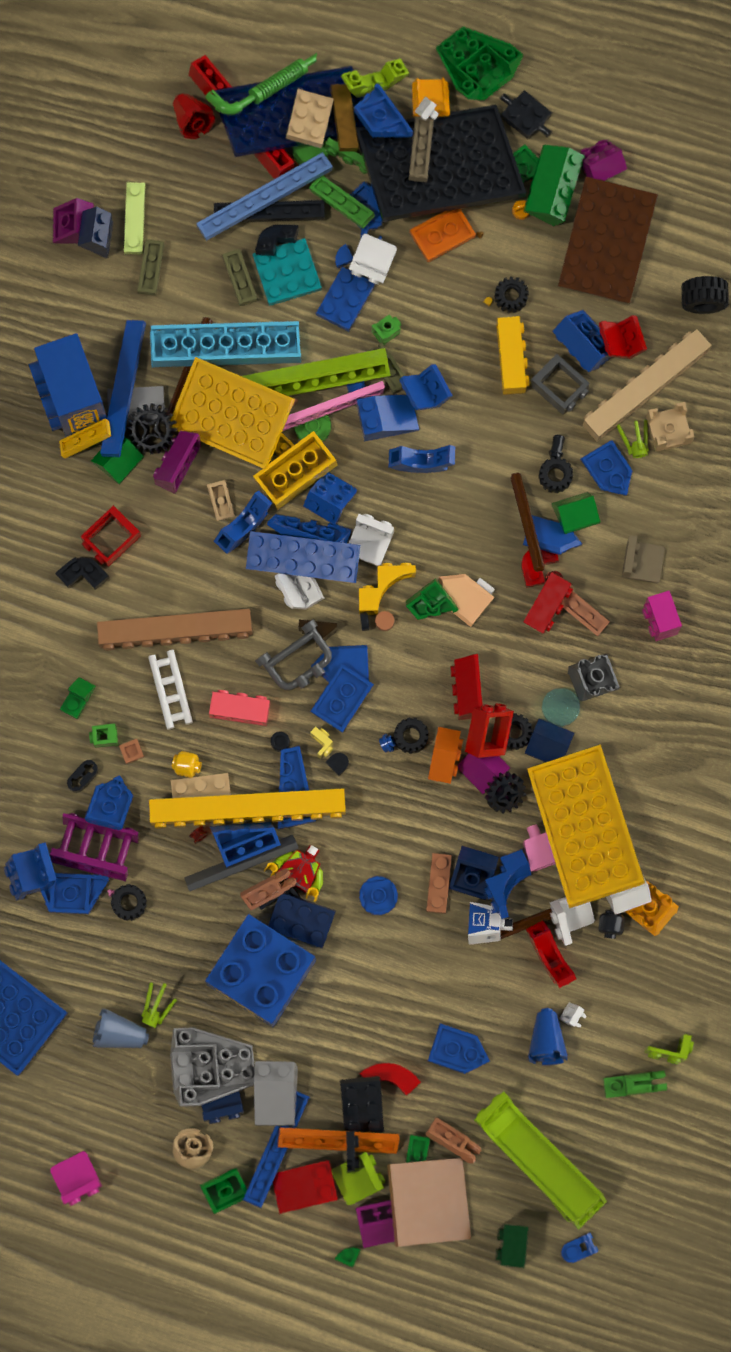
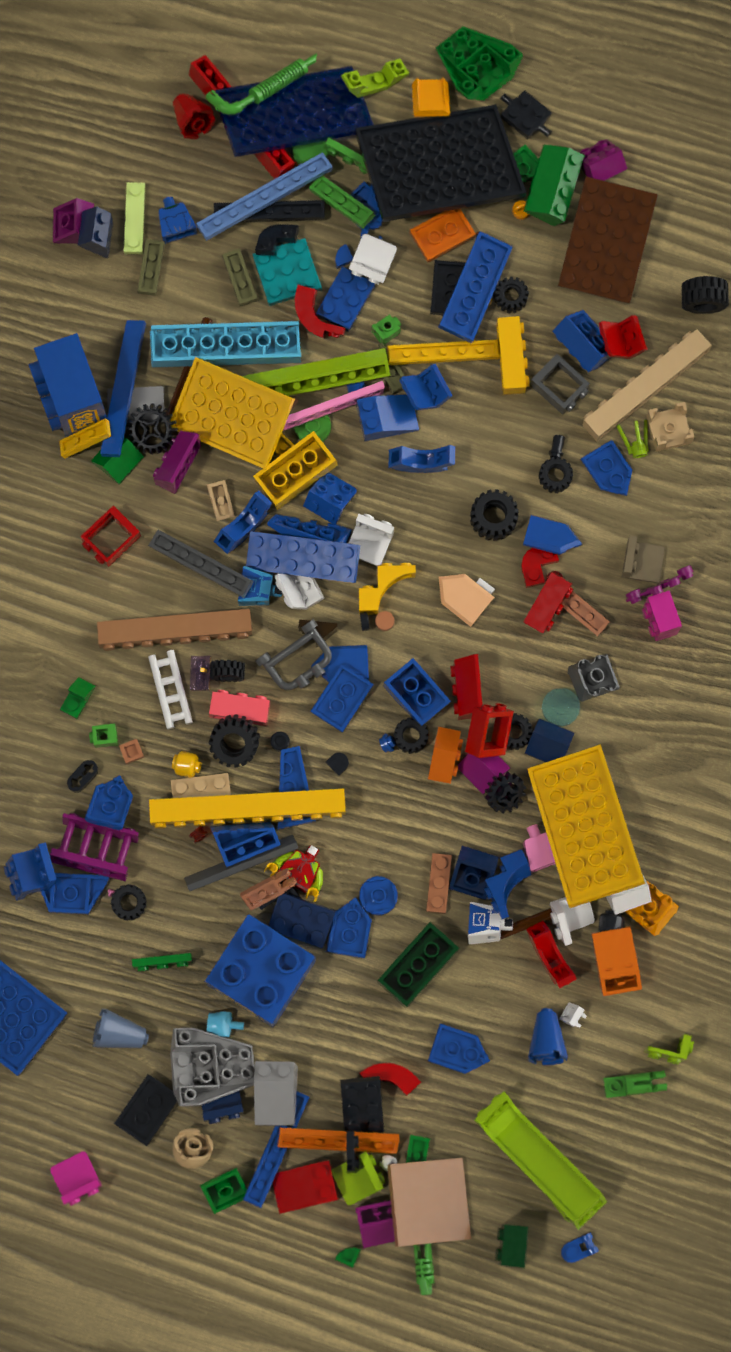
(82, 567): black plate -> none
(147, 1110): none -> black plate
(151, 1016): lime plant -> none
(162, 962): none -> green plate
(175, 221): none -> blue torso
(200, 673): none -> hips
(201, 563): none -> dark grey plate
(221, 1023): none -> medium azure piece
(227, 670): none -> black tyre
(230, 755): none -> black tyre
(261, 589): none -> dark azure torso
(305, 311): none -> red arch
(309, 118): tan plate -> none
(321, 737): light yellow bracket -> none
(344, 118): pearl gold tile -> none
(349, 931): none -> blue tile
(381, 115): blue wing -> none
(387, 1159): none -> white hinge
(416, 692): none -> blue slope
(418, 965): none -> dark green brick
(421, 149): dark tan tile -> none
(424, 1268): none -> bright green hinge
(426, 109): white tile -> none
(430, 601): green slope -> none
(443, 352): none -> yellow tile
(444, 281): none -> black tile
(453, 1140): nougat hinge -> none
(475, 287): none -> blue plate
(498, 500): none -> black tyre
(527, 522): reddish brown axle -> none
(576, 512): green slope -> none
(616, 961): none -> orange slope
(635, 595): none -> magenta plant

